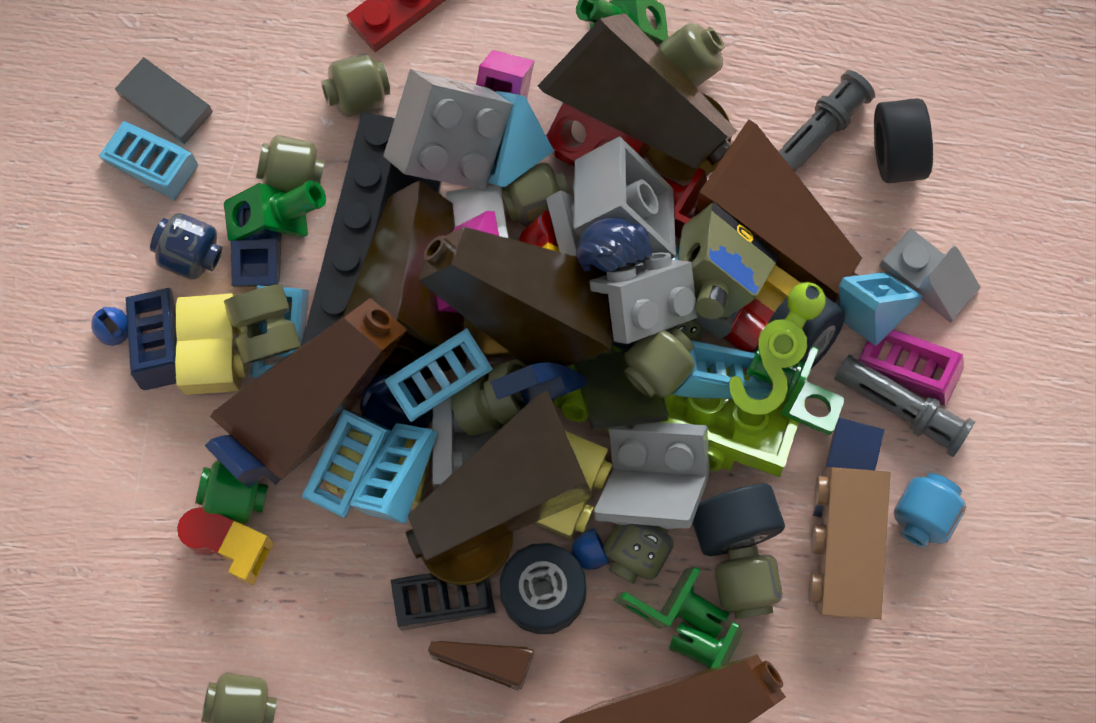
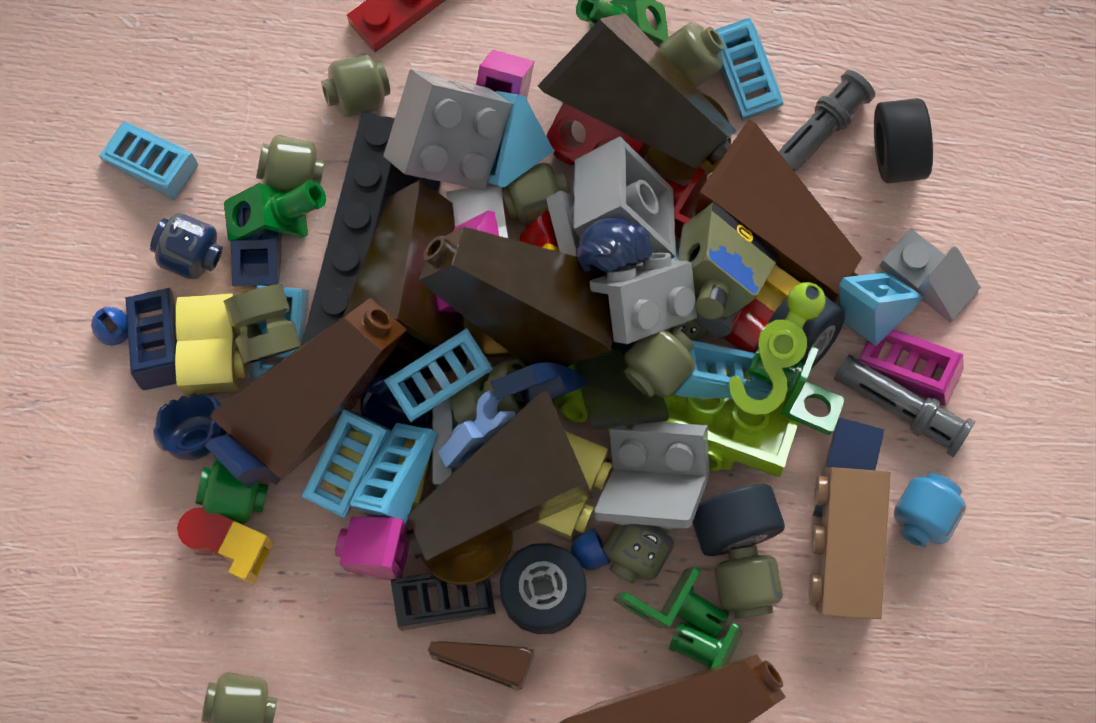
(163, 100): dark grey tile -> none
(186, 426): none -> dark blue hair
(374, 547): none -> dark pink slope
(473, 434): none -> light blue plate
(749, 44): none -> medium azure slope

